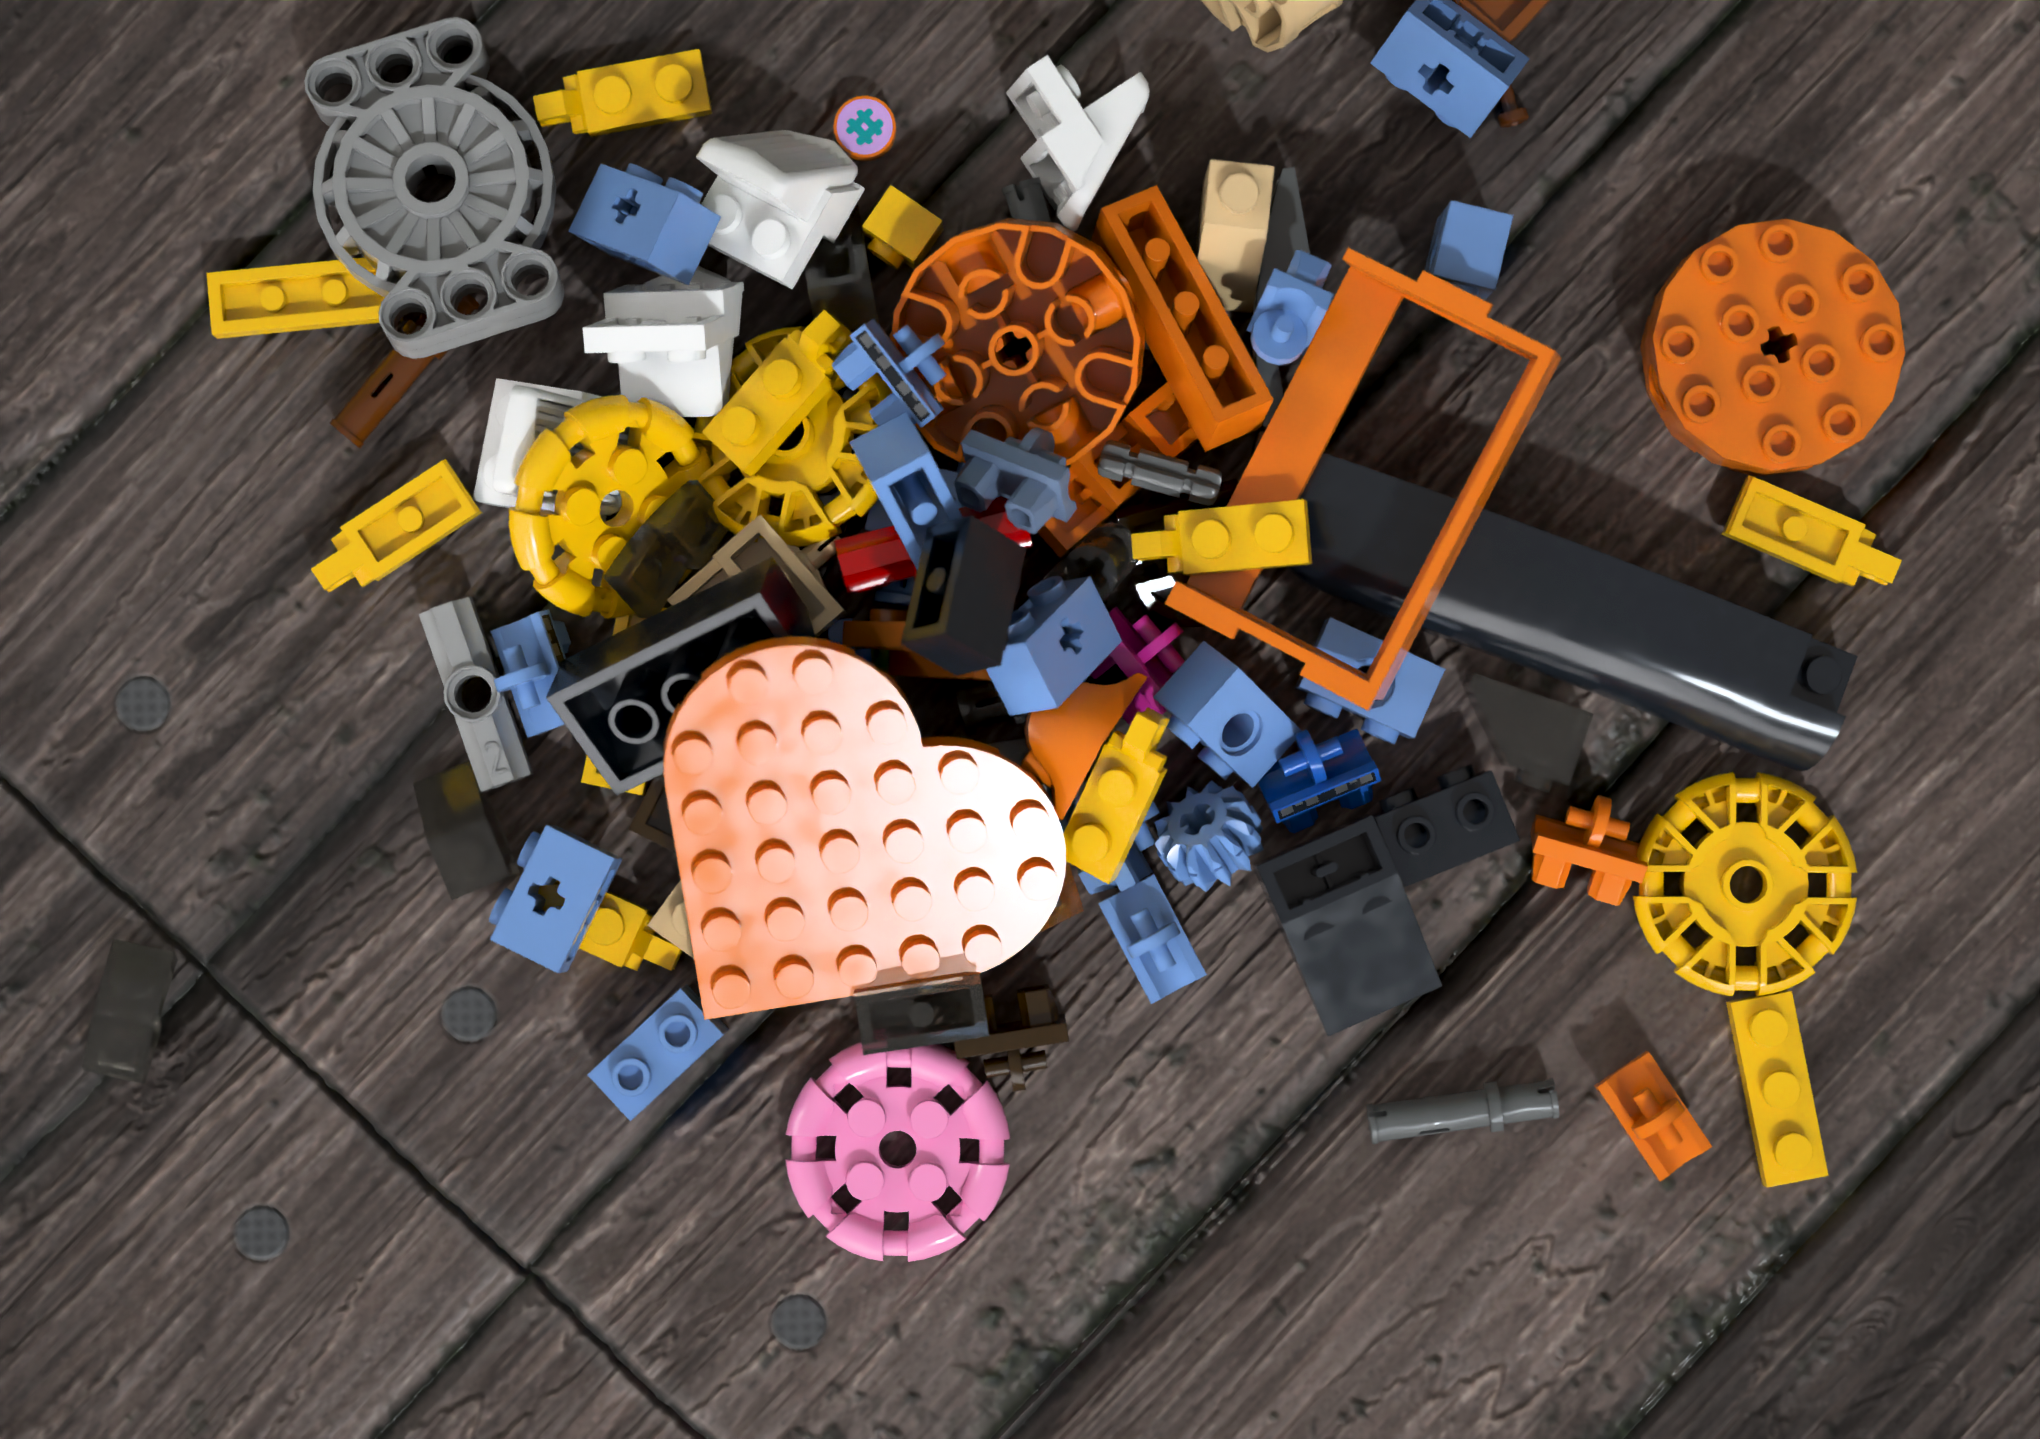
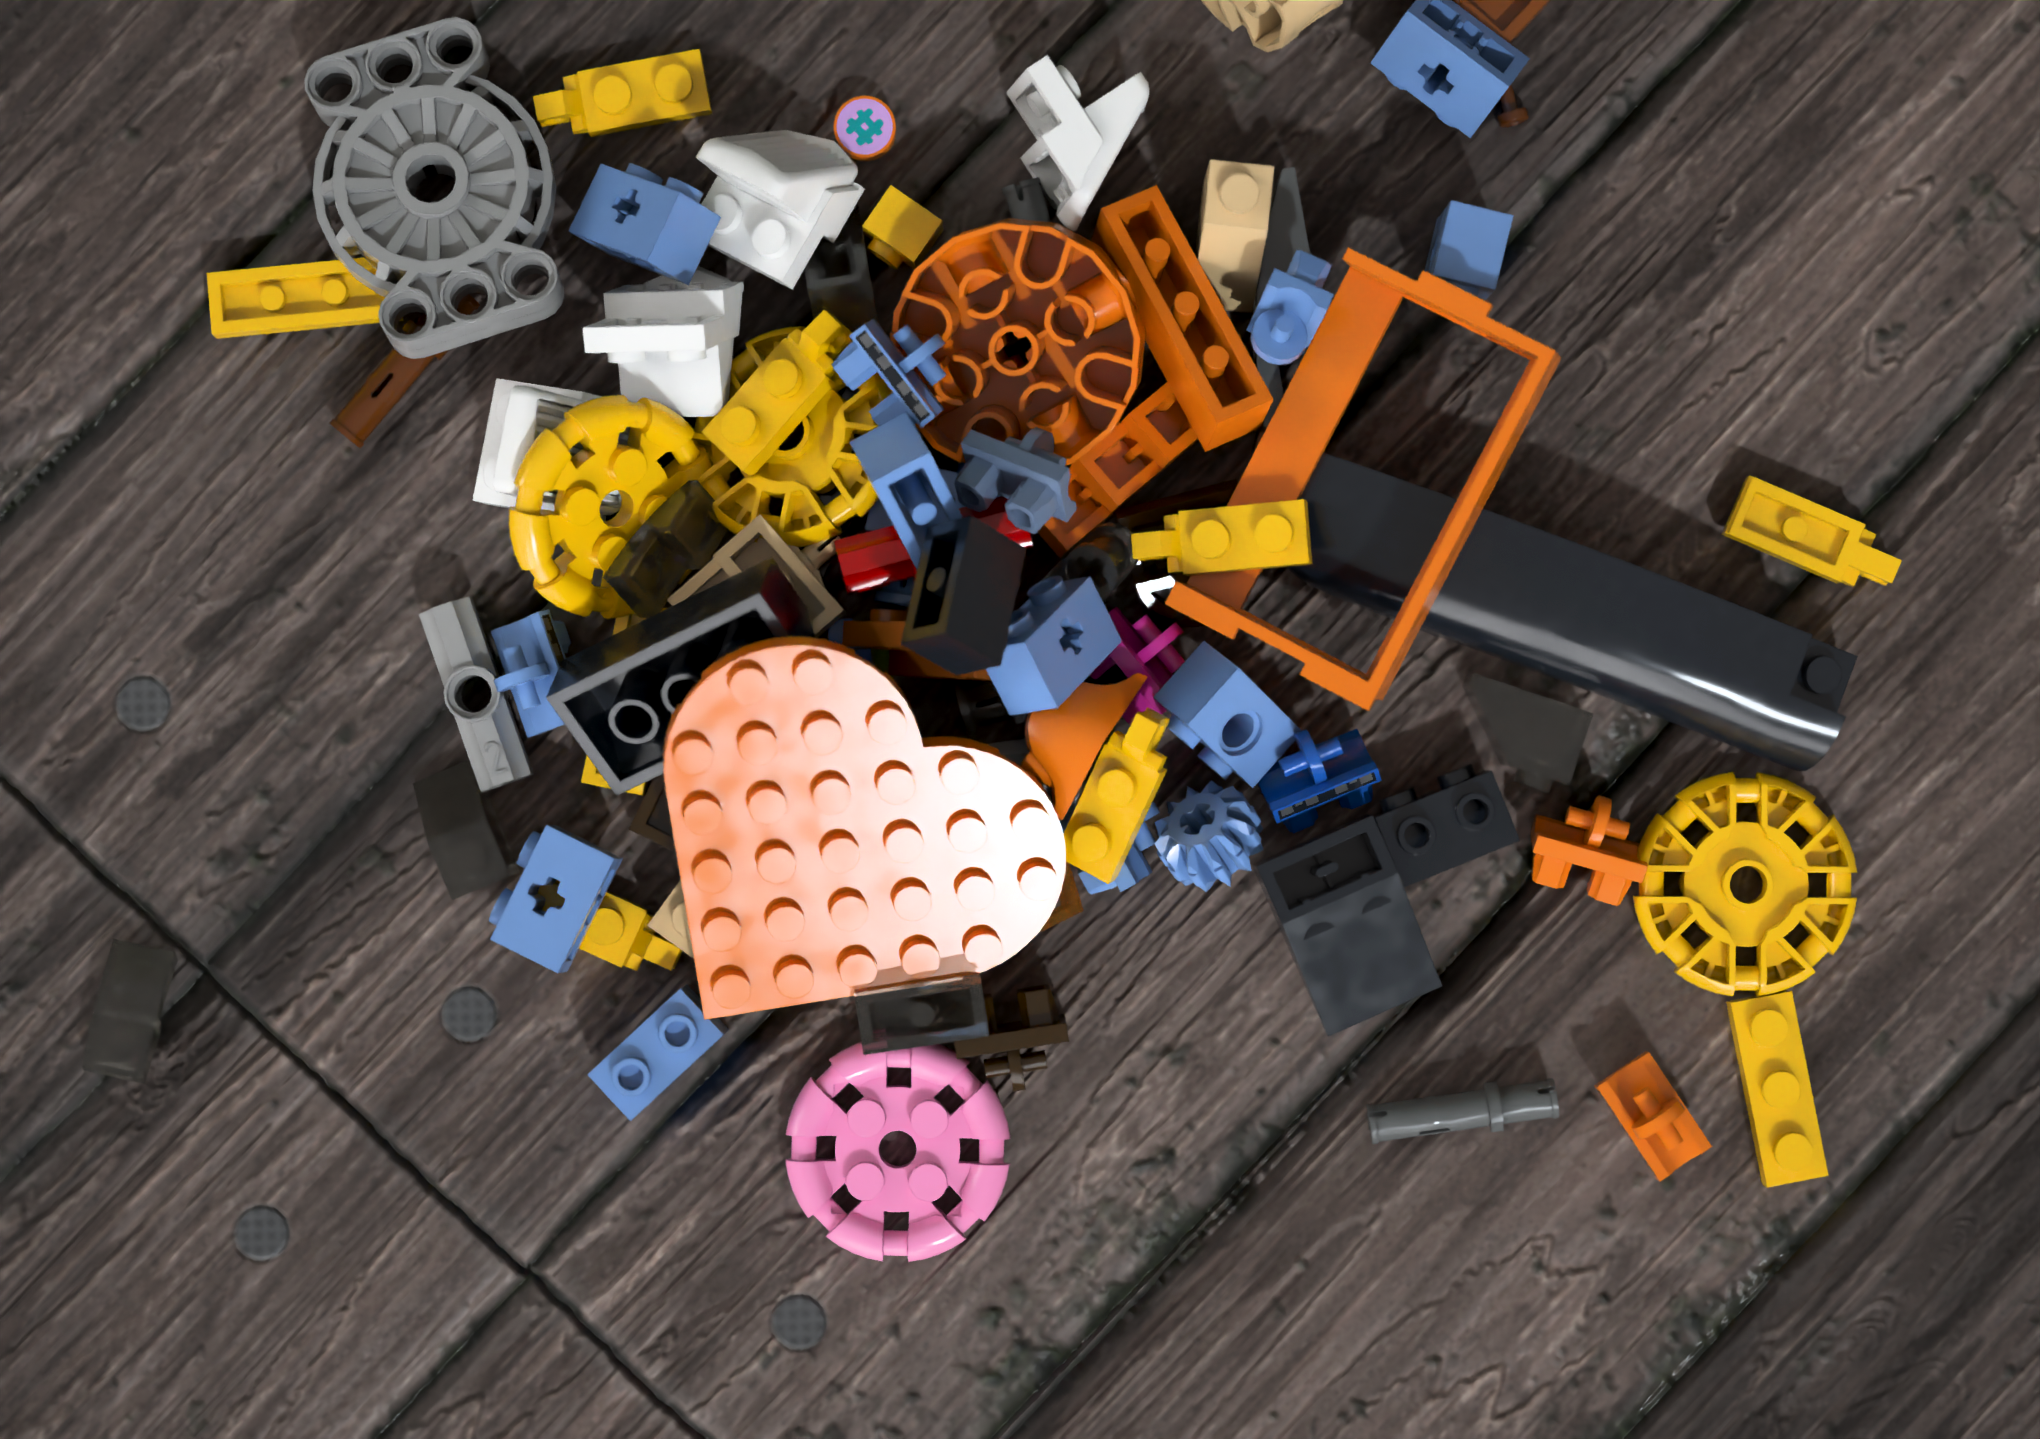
(398, 528): yellow hinge -> none
(1152, 939): medium blue hips -> none
(1159, 473): dark grey axle -> none
(1405, 700): medium blue brick -> none
(1787, 287): orange brick -> none

